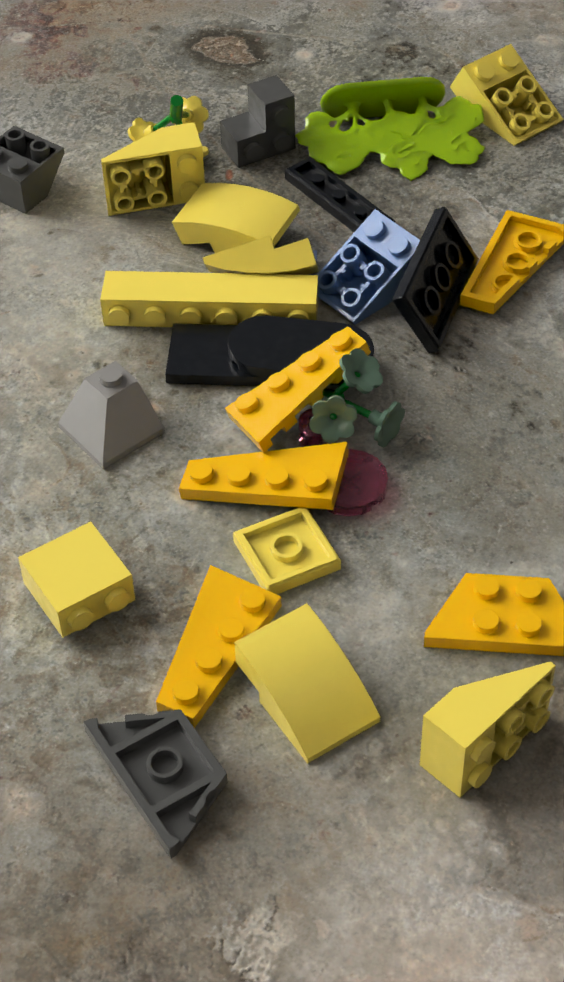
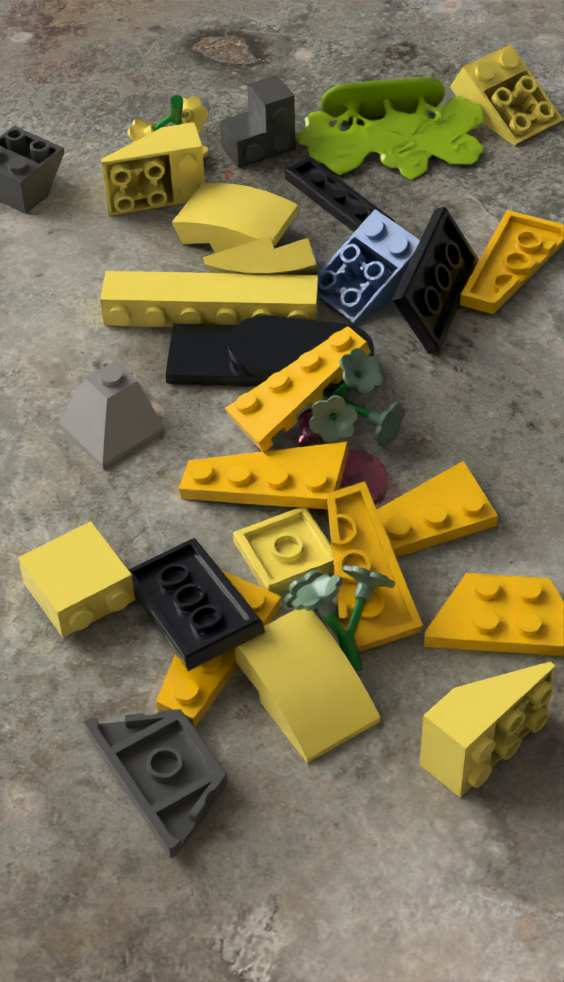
(194, 604): none -> black tile
(316, 594): none -> sand green plant
(362, 542): none -> yellow wing
(437, 512): none -> yellow wing

